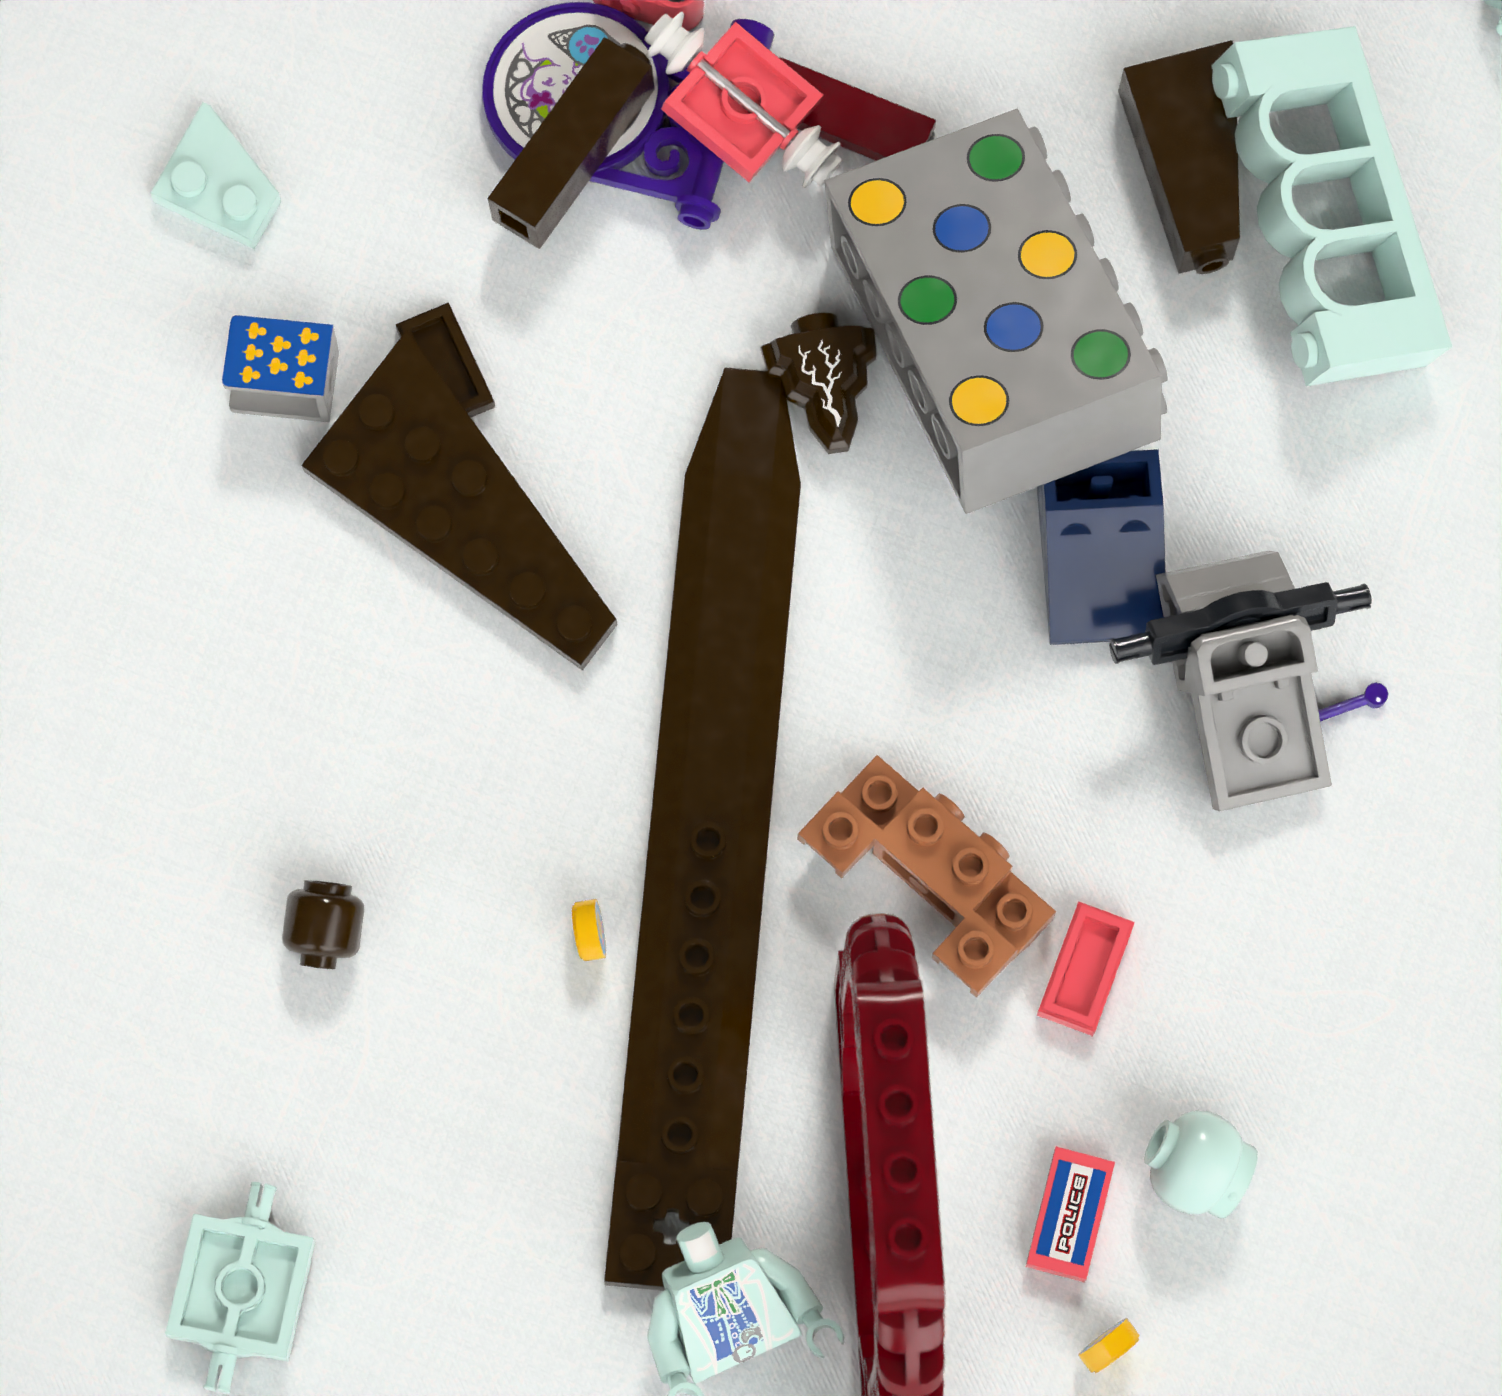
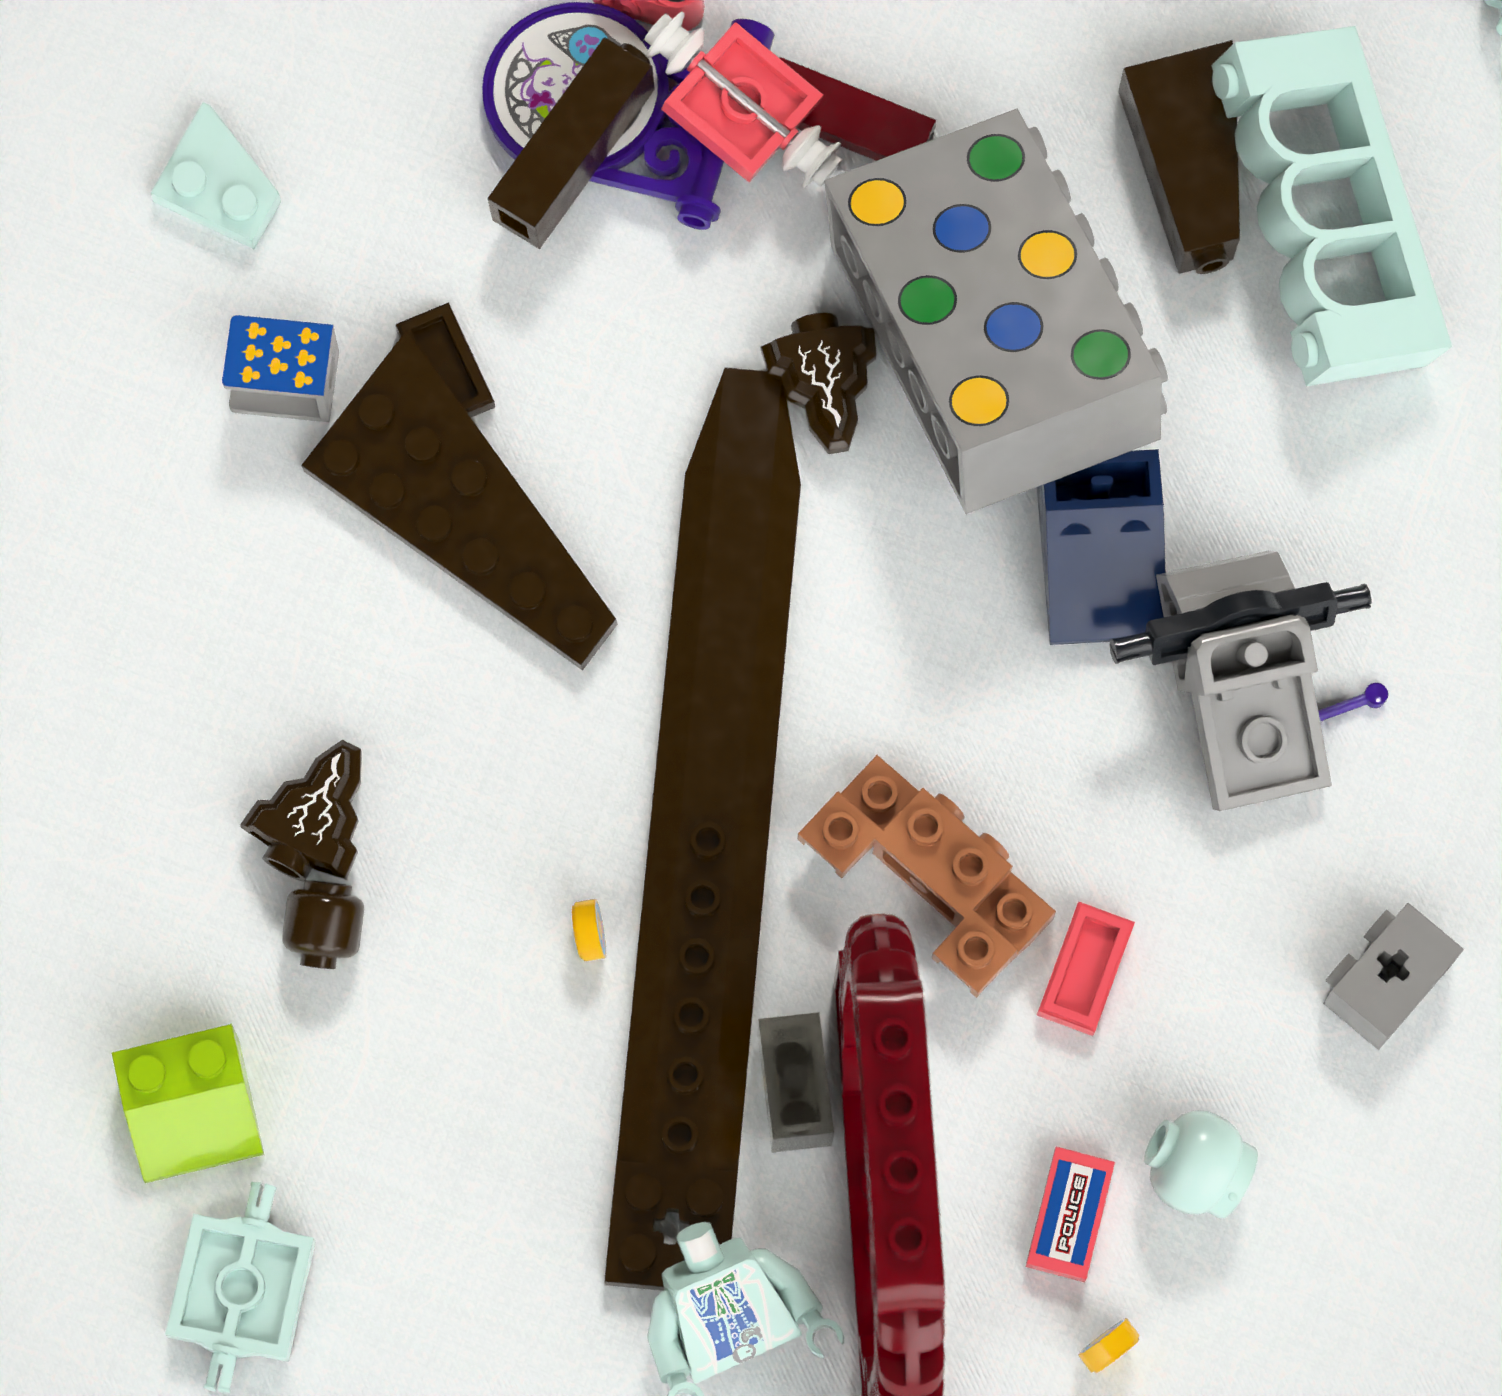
(188, 1103): none -> lime slope
(312, 817): none -> dark brown rock
(795, 1082): none -> clear smoke brick
(1380, 1007): none -> light grey brick

